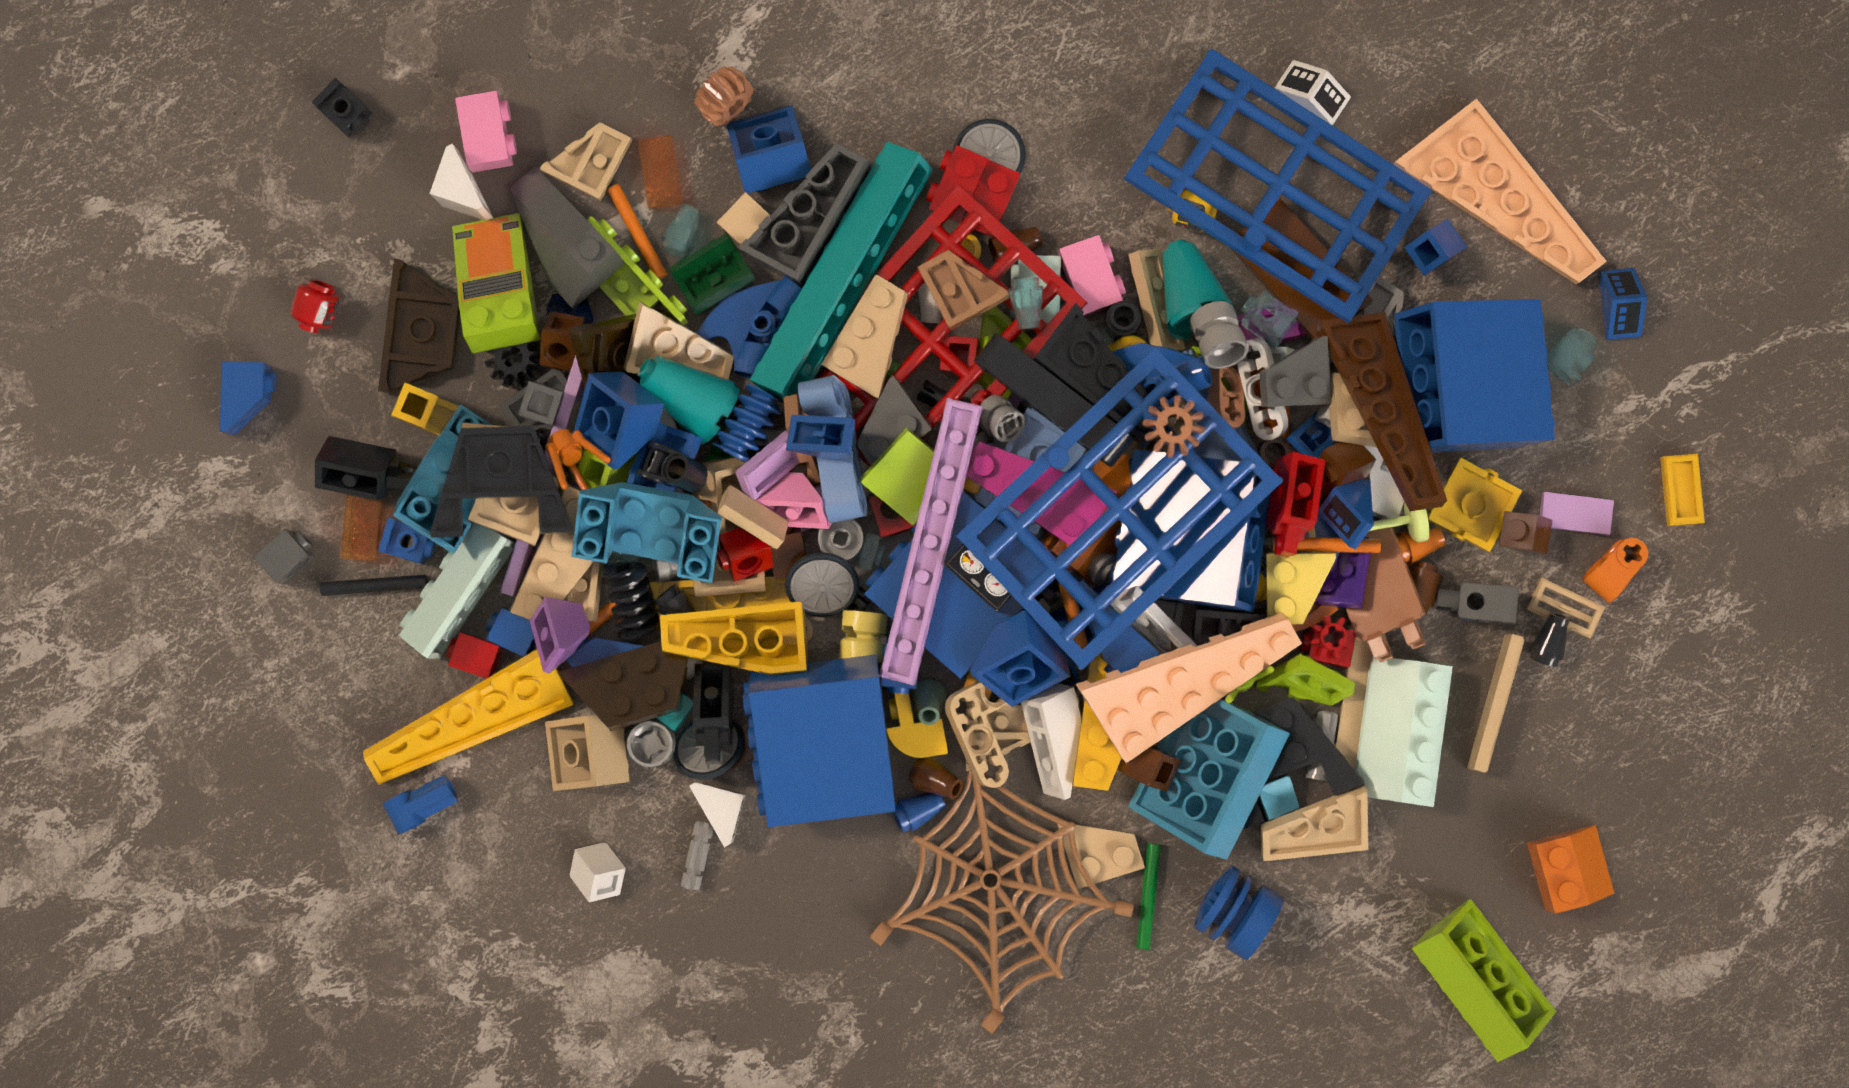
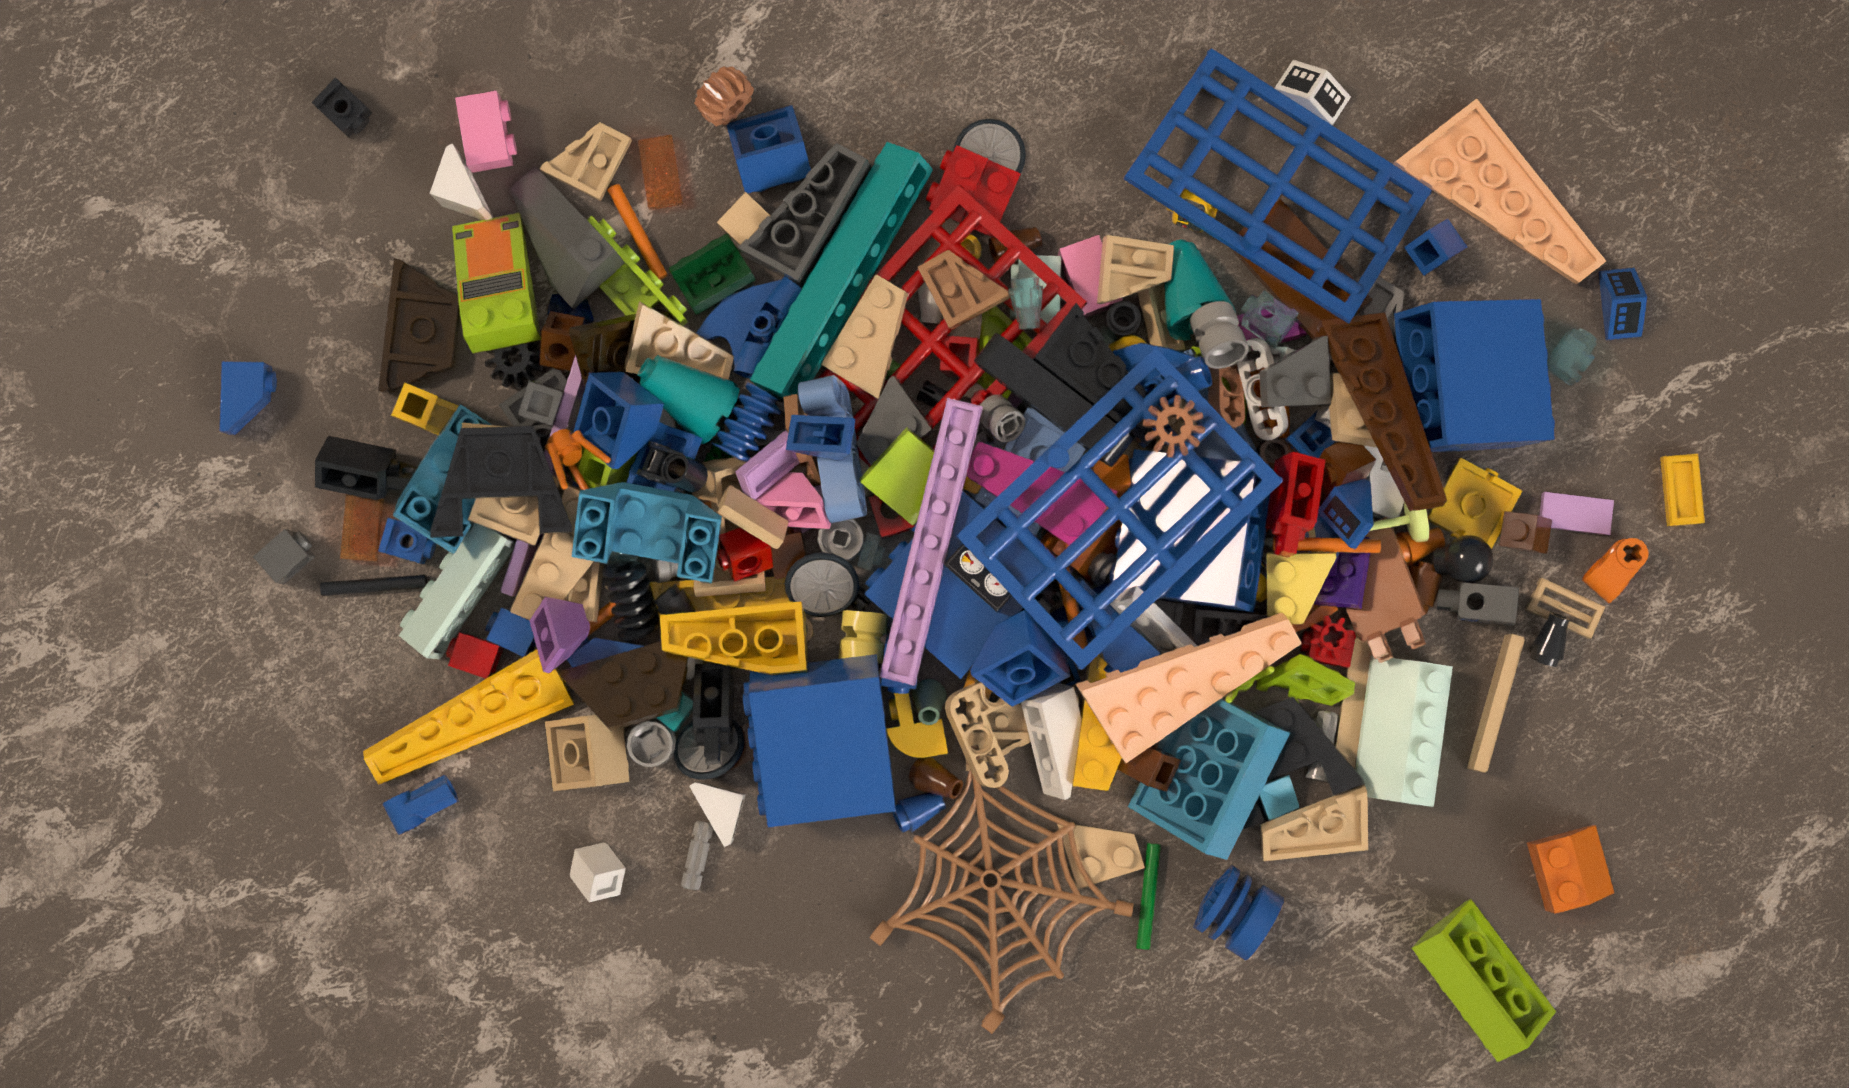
(315, 305): red head -> none
(681, 232): clear light blue cone -> none
(1132, 267): none -> tan wing
(1464, 559): none -> black piece

